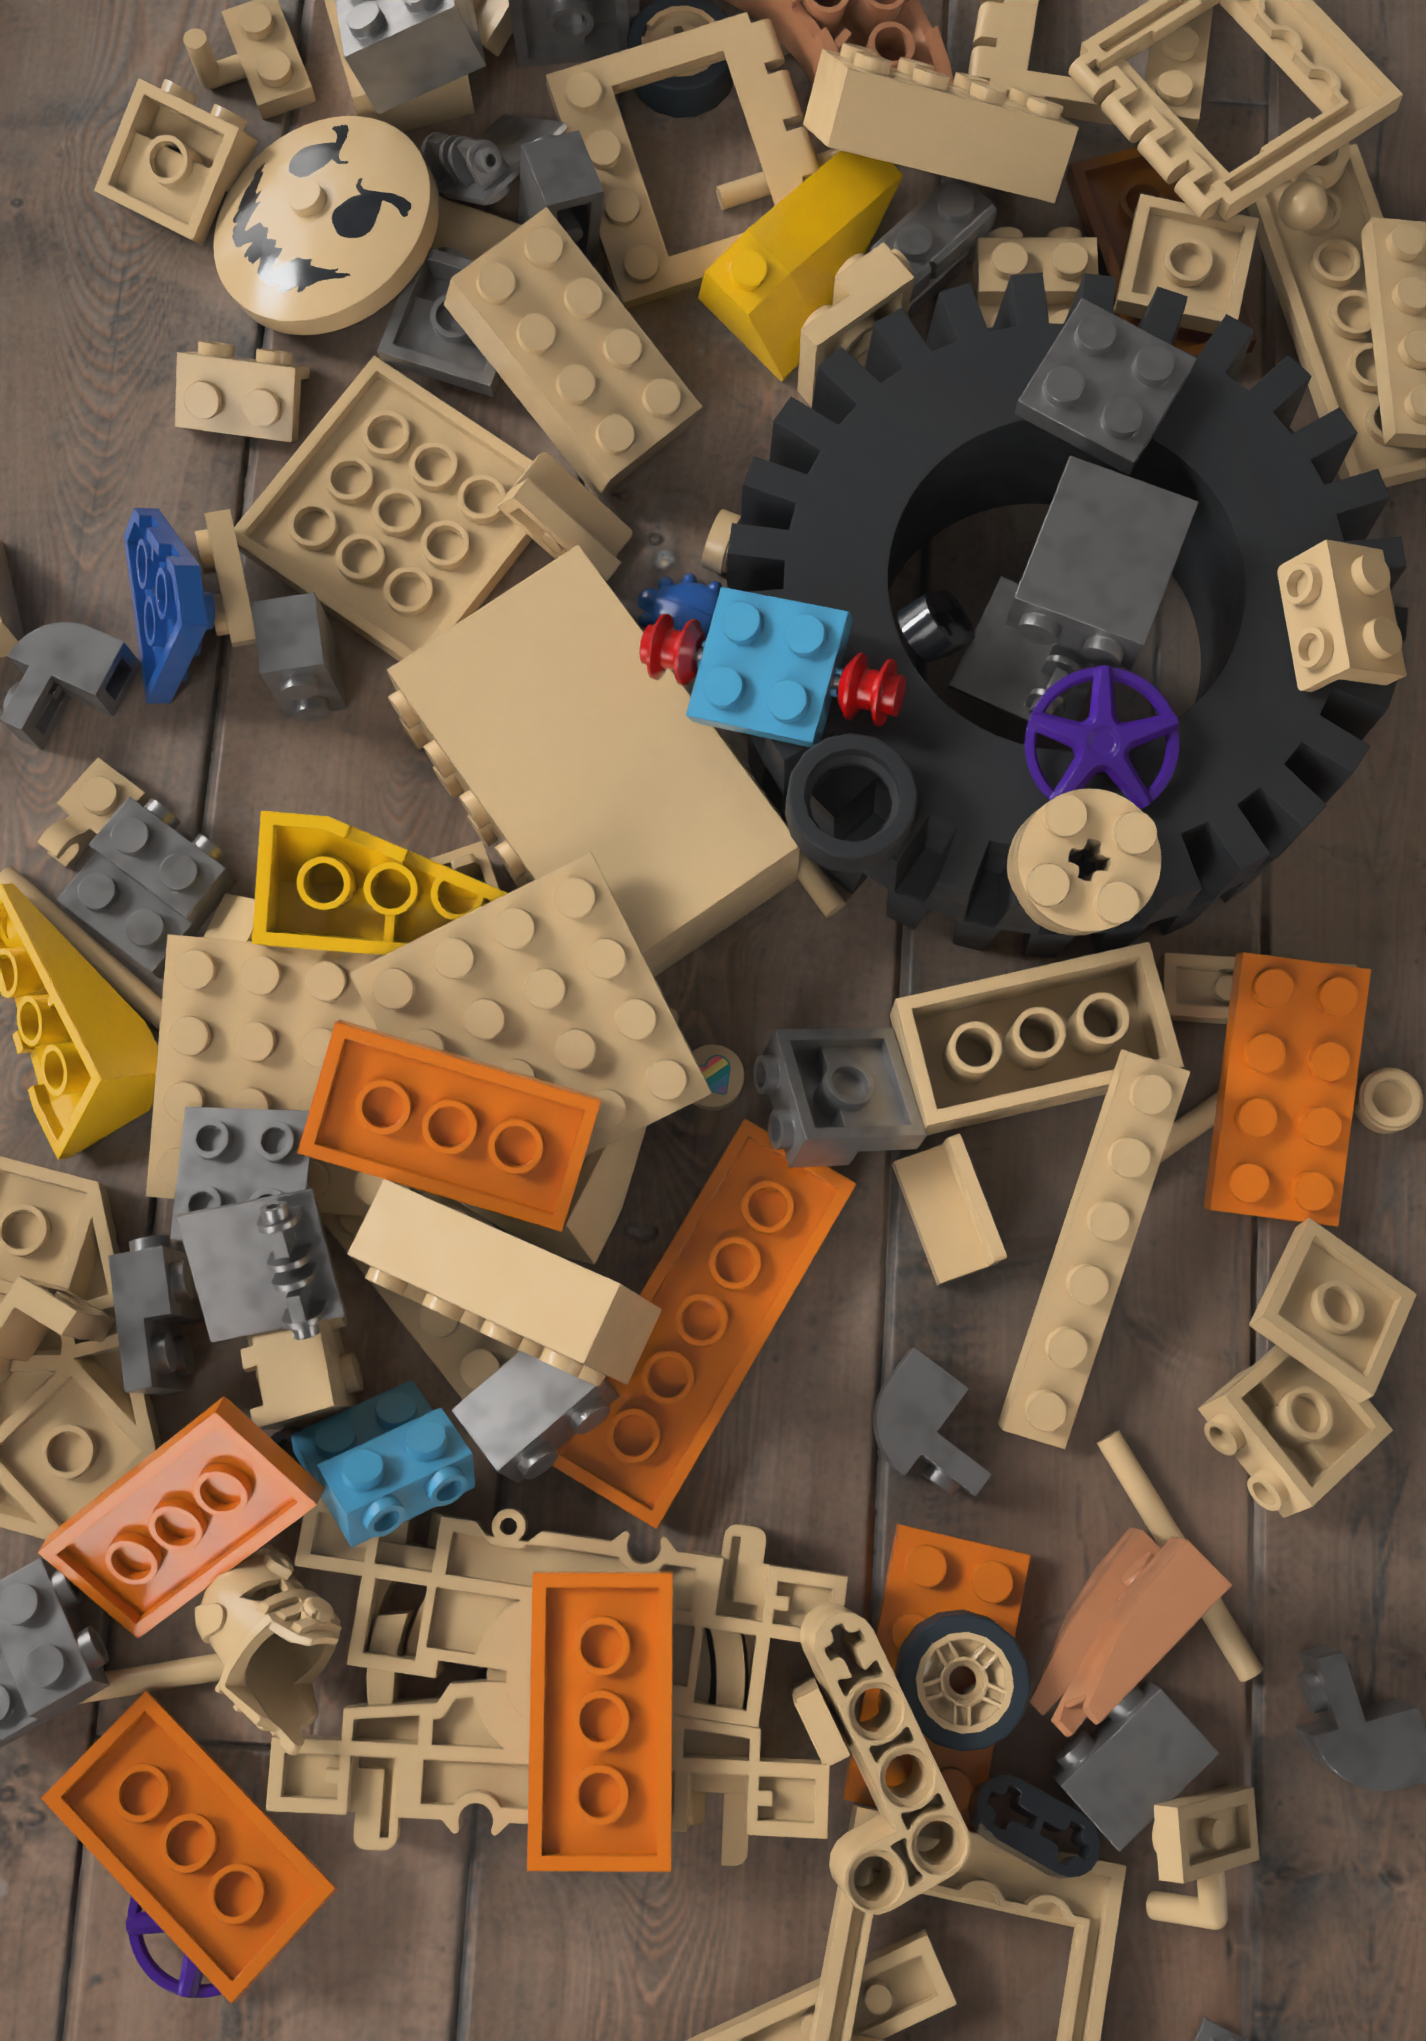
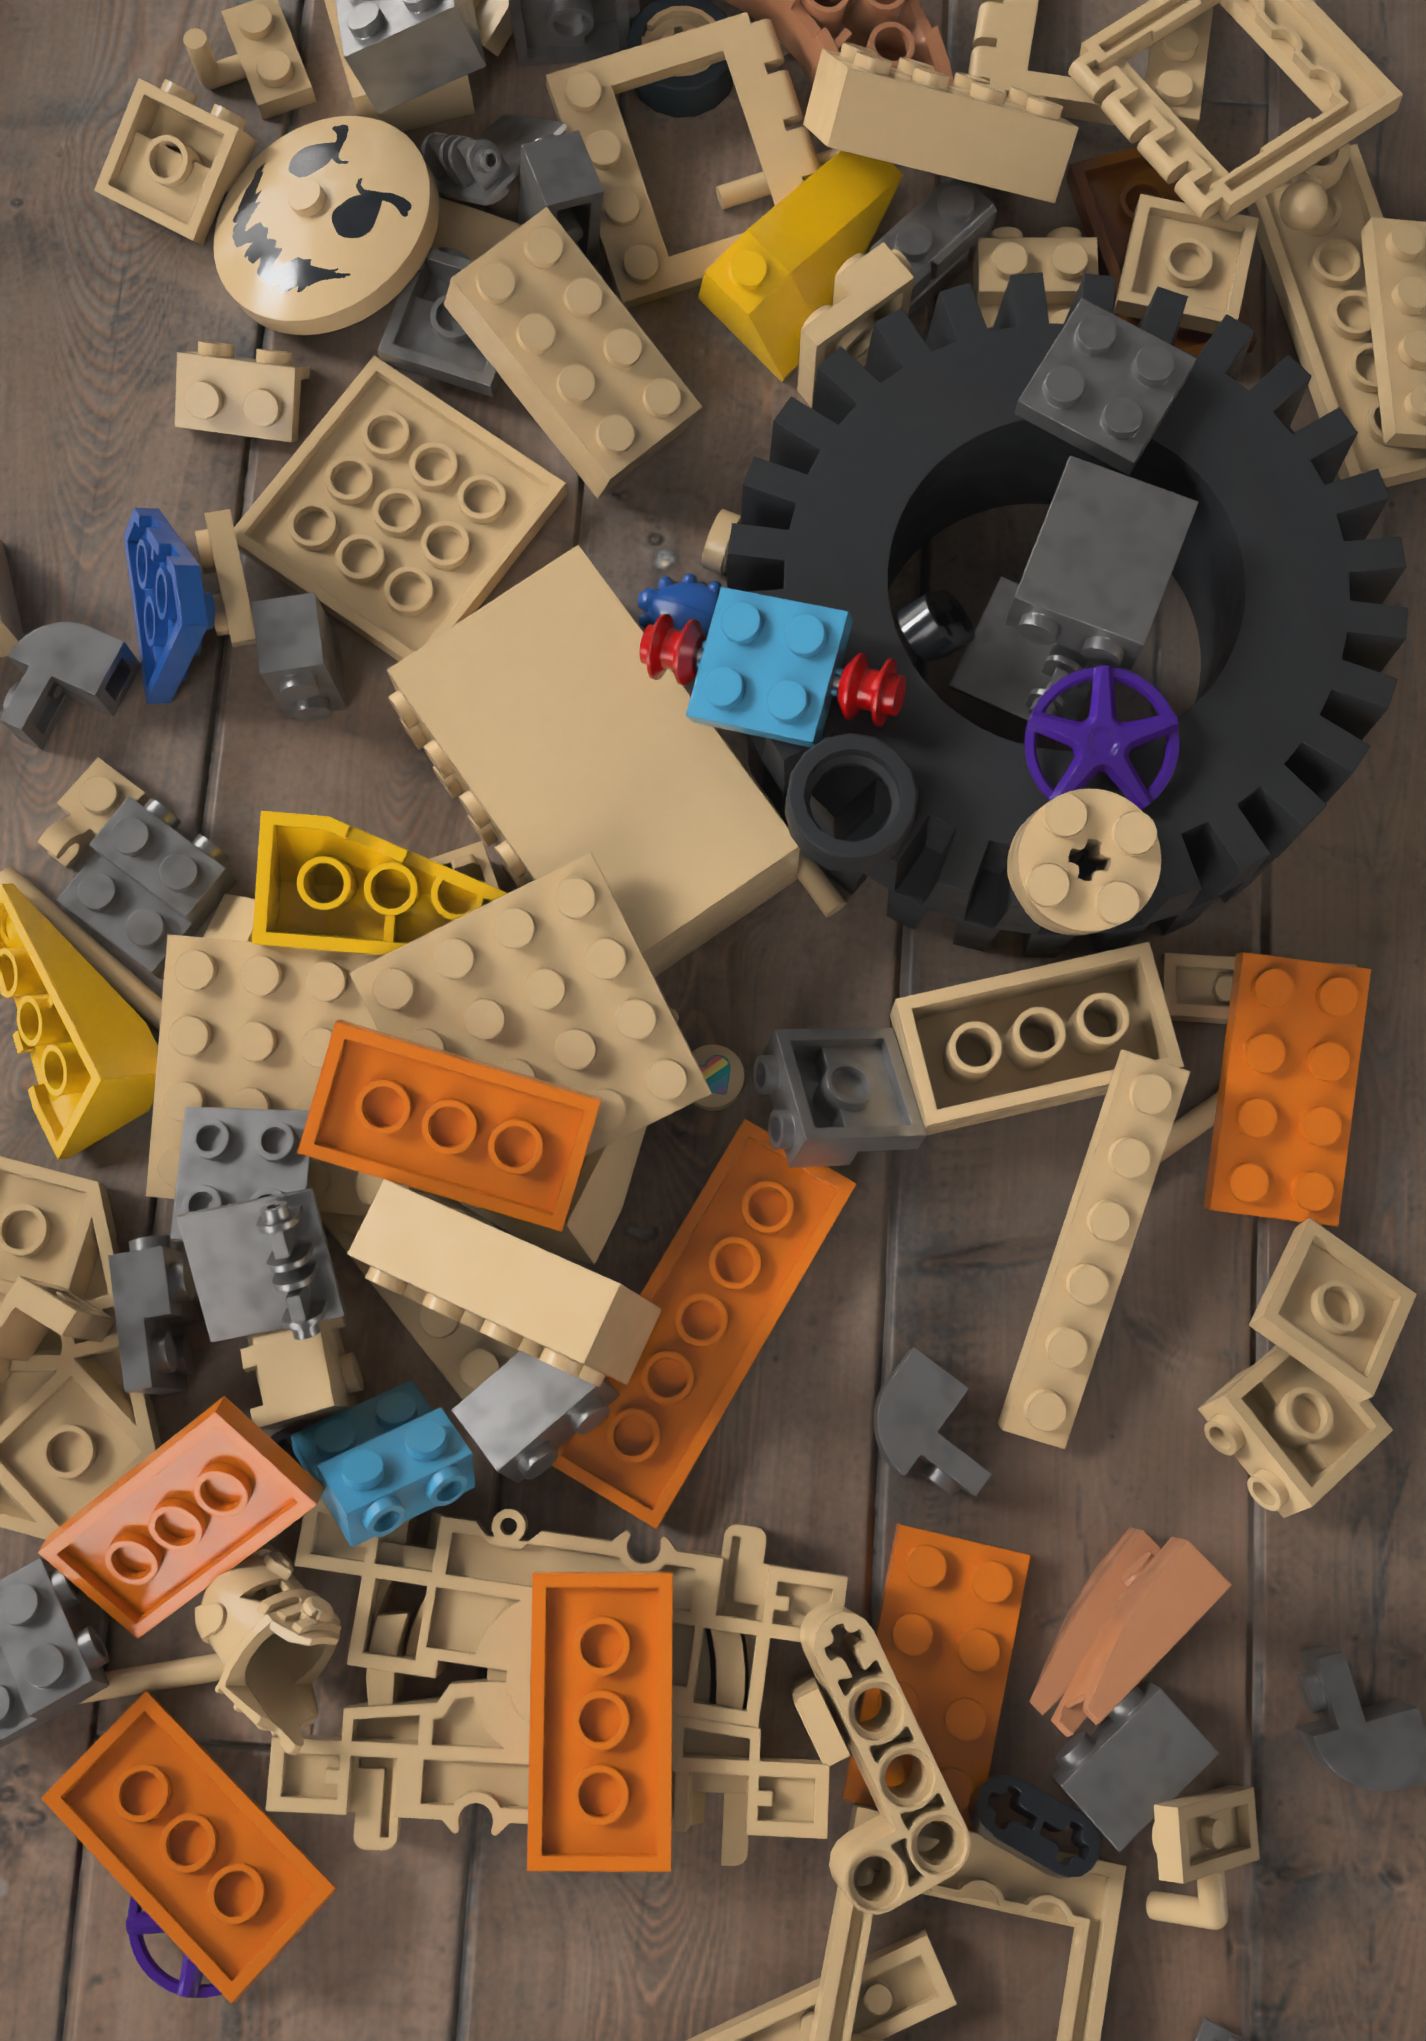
(565, 514): tan panel -> none
(949, 1210): tan panel -> none
(986, 1708): wheel -> none
(1162, 1528): tan bar -> none
(1341, 616): tan bracket -> none
(1388, 1100): tan tile -> none

